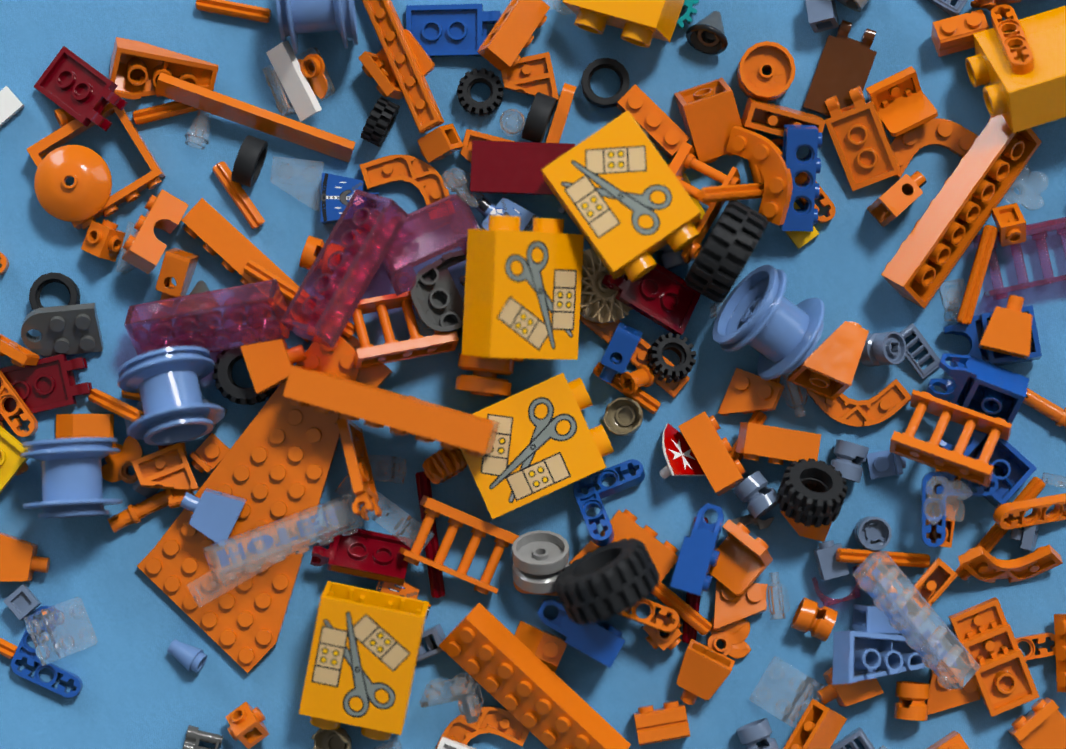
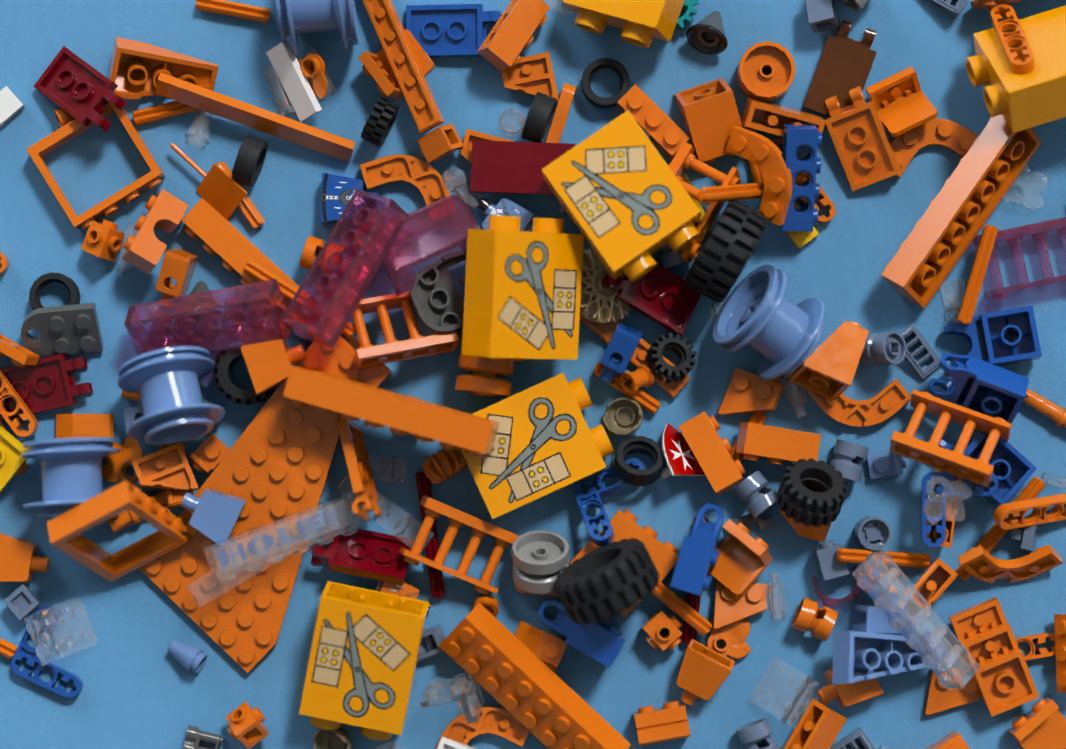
(67, 529): none -> orange window
(90, 187): orange dish -> none
(115, 405): orange axle -> none
(217, 187): none -> orange piece
(299, 179): clear wing -> none
(480, 76): black tyre -> none
(489, 603): none -> orange tile
(643, 445): none -> black tyre
(659, 625): orange beam -> none
(897, 198): orange torso -> none
(911, 700): orange wheel -> none
(957, 32): orange brick -> none
(1009, 330): orange torso -> none
(1010, 224): orange bracket -> none

